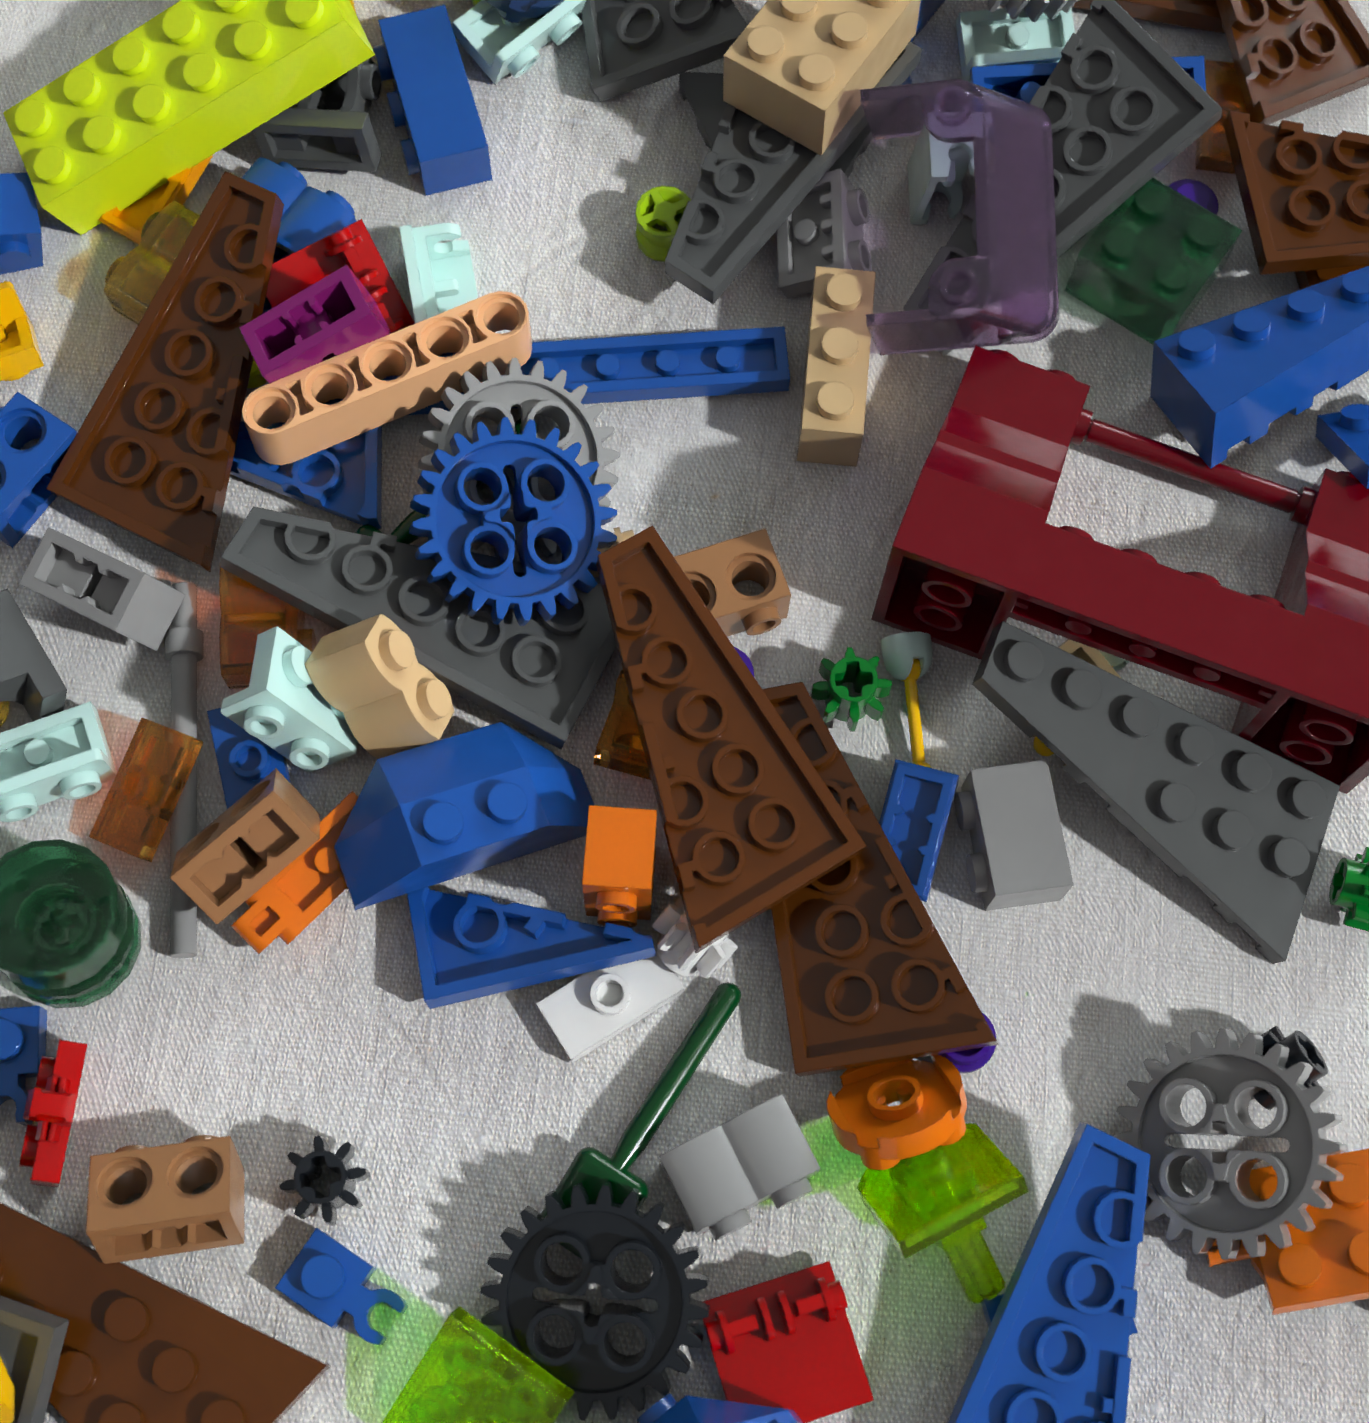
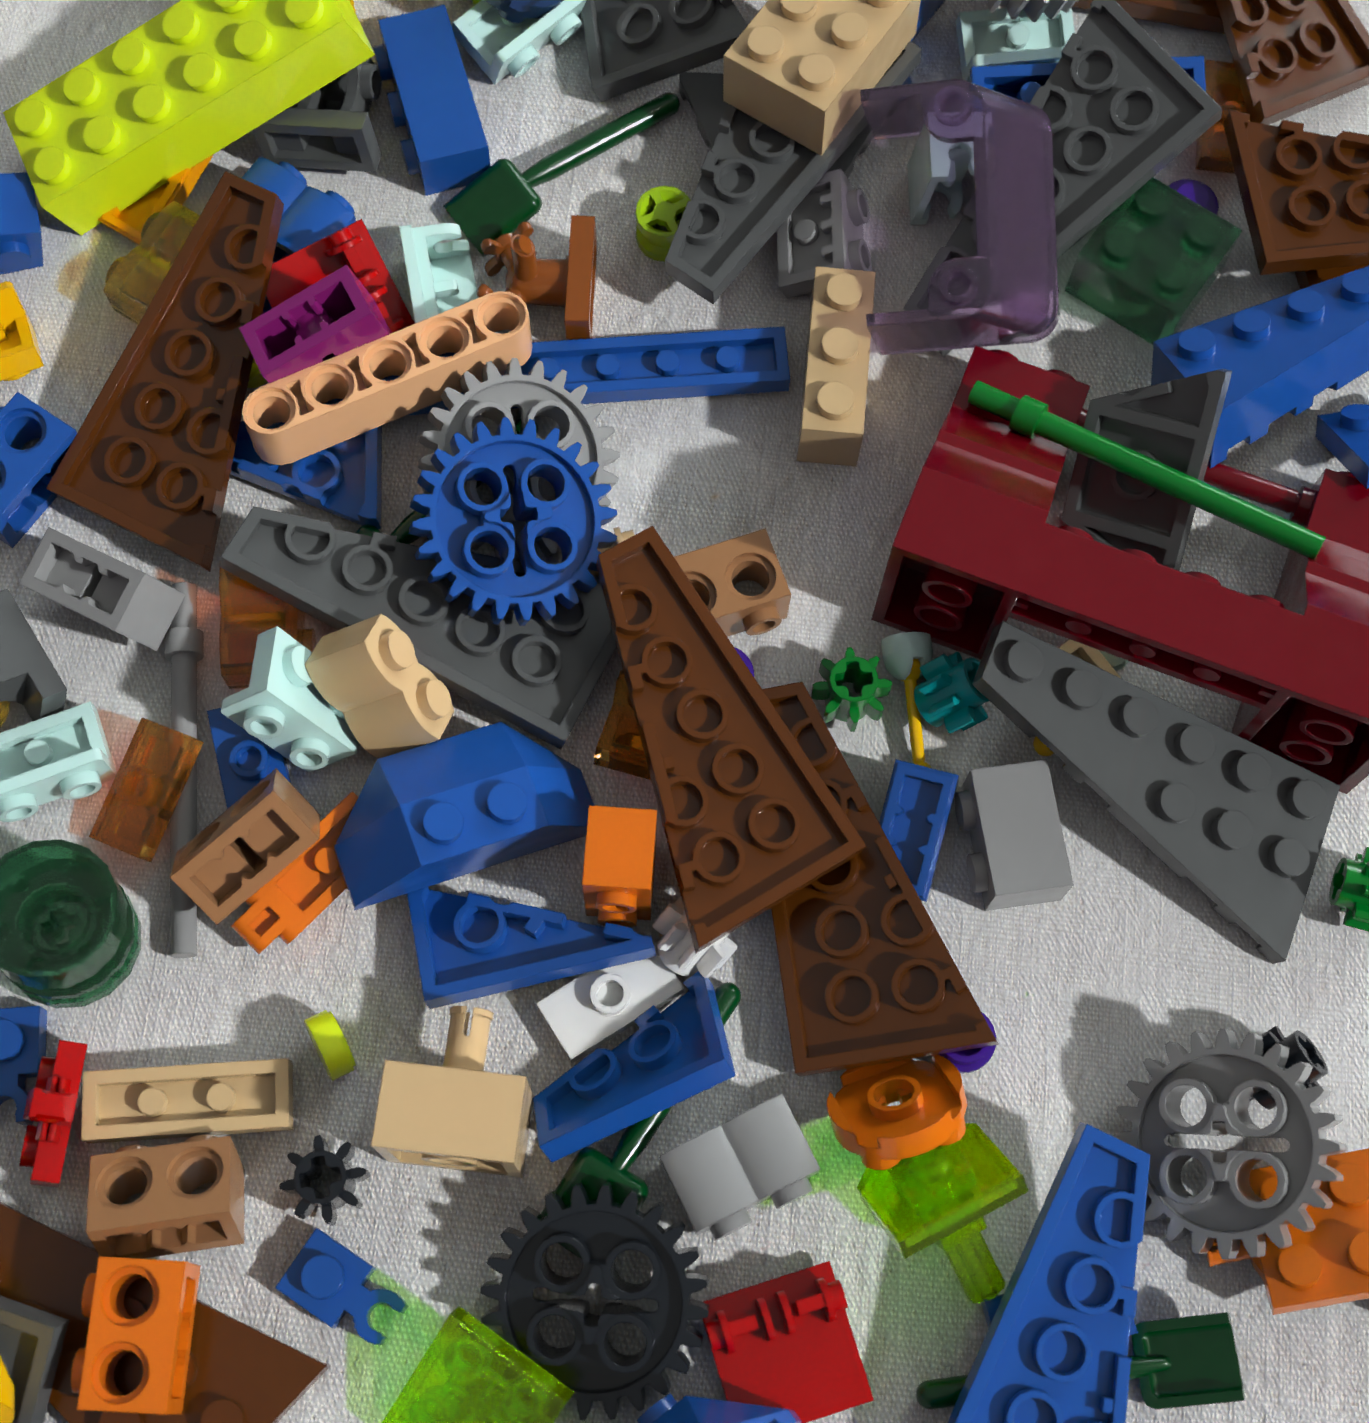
(157, 1337): none -> orange brick
(187, 1100): none -> tan plate
(330, 1044): none -> neon yellow tile
(456, 1111): none -> tan brick
(506, 197): none -> dark green piece
(549, 281): none -> dark orange piece
(650, 1071): none -> blue wing
(949, 694): none -> teal gear
(1032, 418): none -> green bar
(1163, 421): none -> dark grey wing
(1174, 1358): none -> dark green piece

